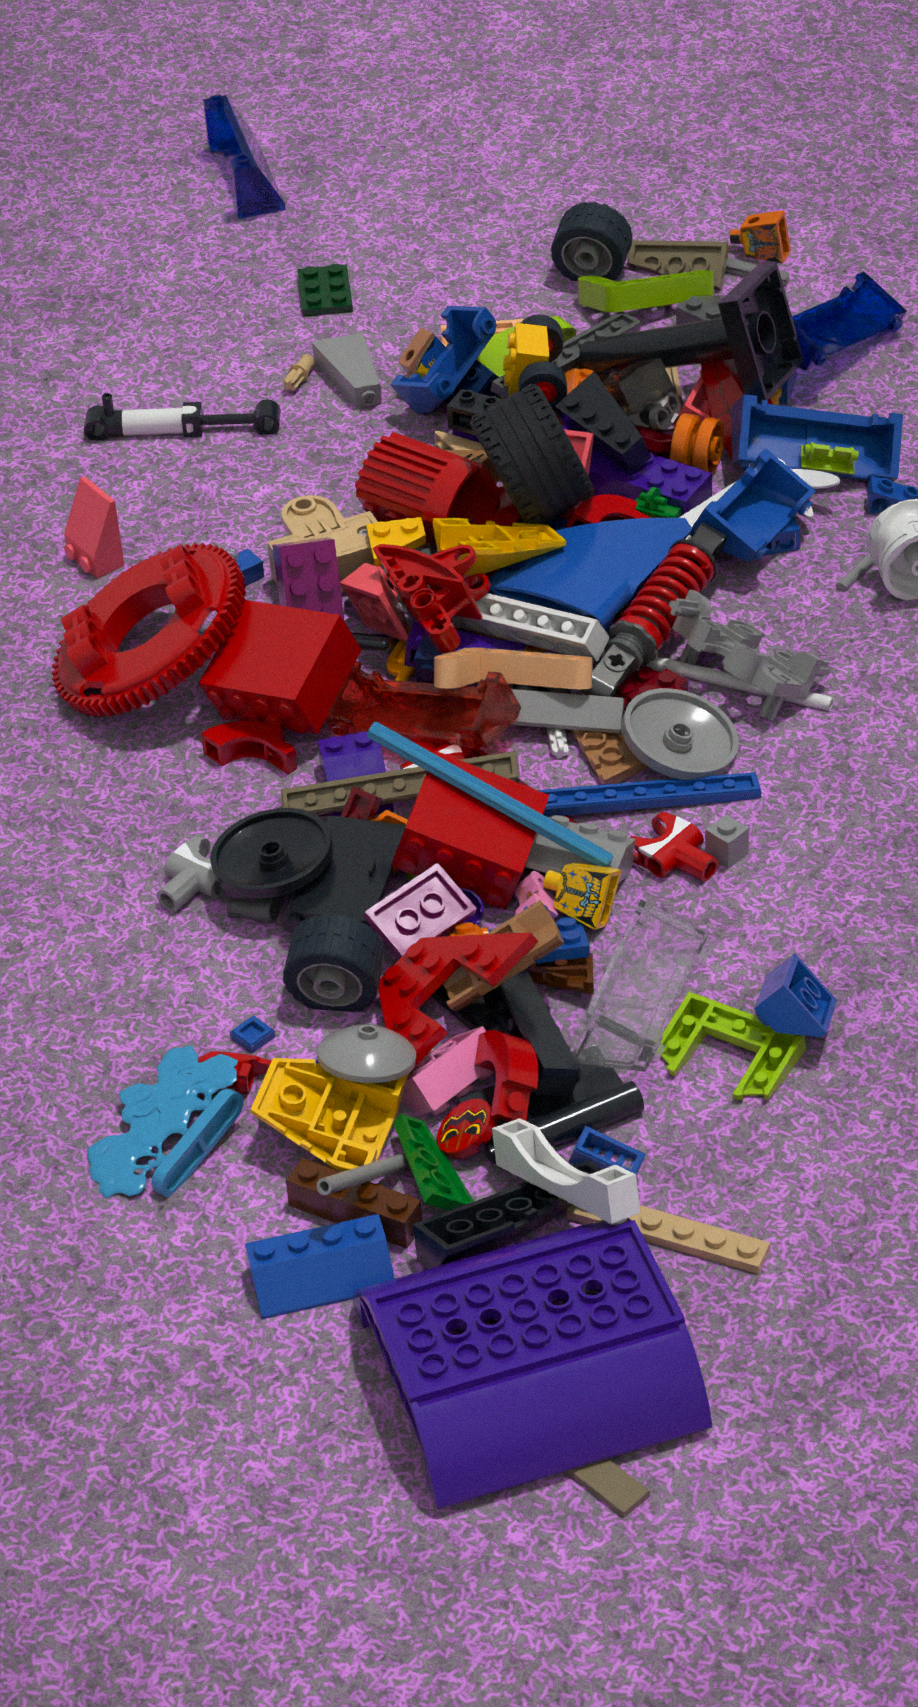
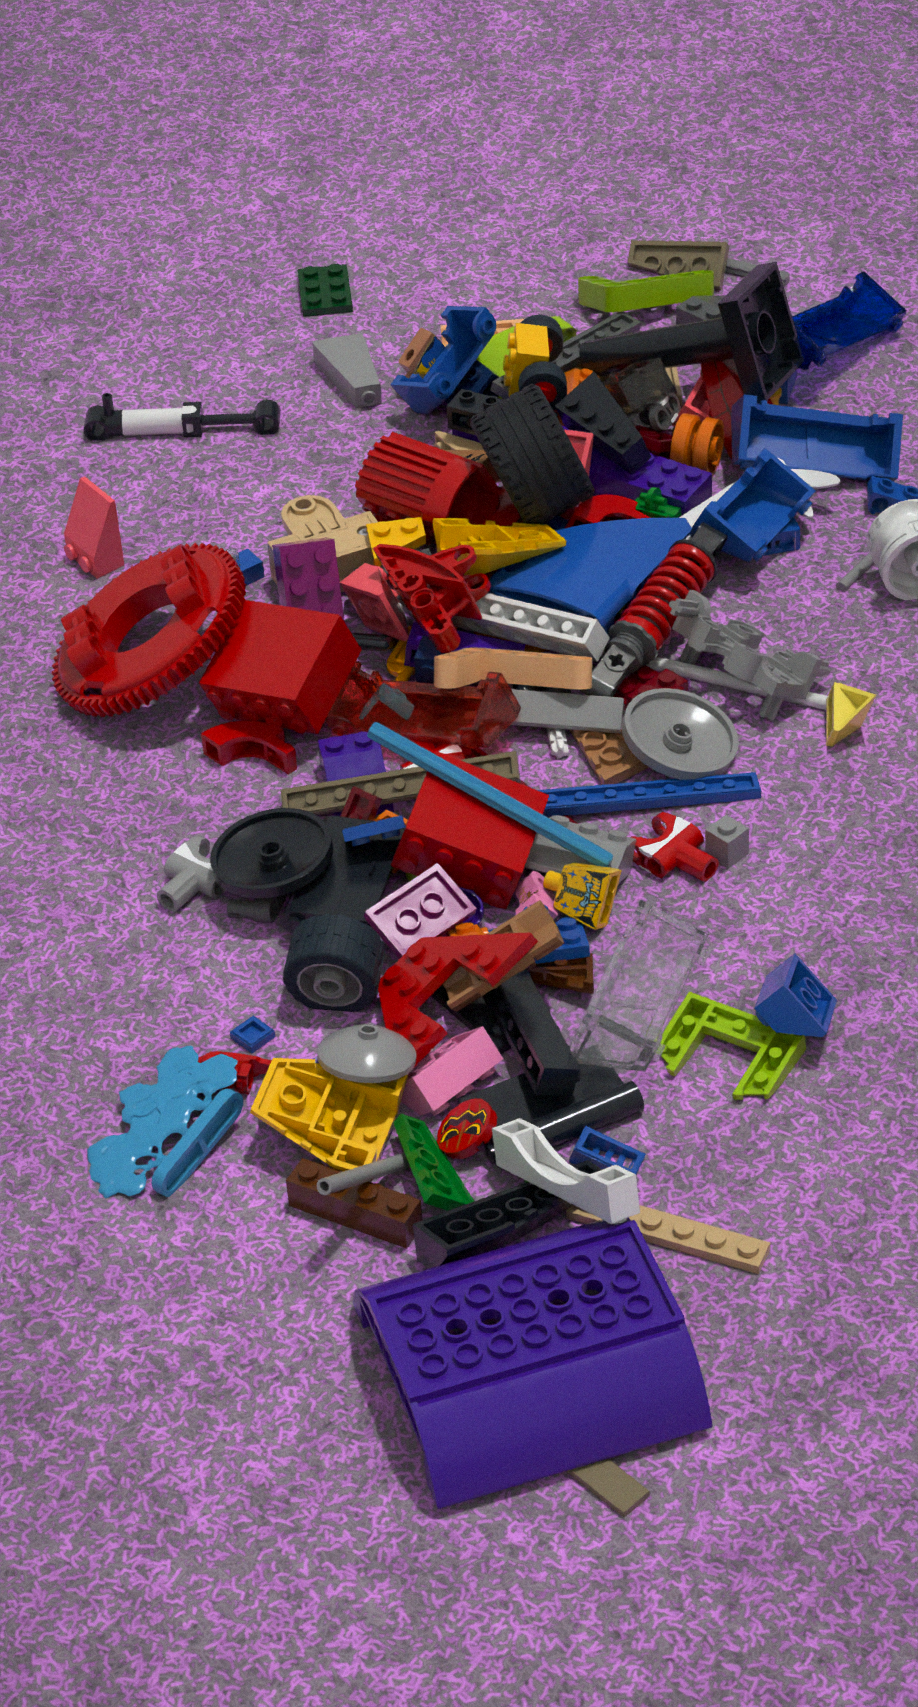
(253, 181): clear blue windscreen -> none
(299, 372): tan axle -> none
(317, 1265): blue slope -> none
(386, 827): none -> blue plate
(392, 698): none -> clear light blue bracket
(515, 1071): red arch -> none
(591, 242): black wheel -> none
(764, 236): orange torso -> none
(823, 458): lime hinge -> none
(845, 711): none -> light yellow slope

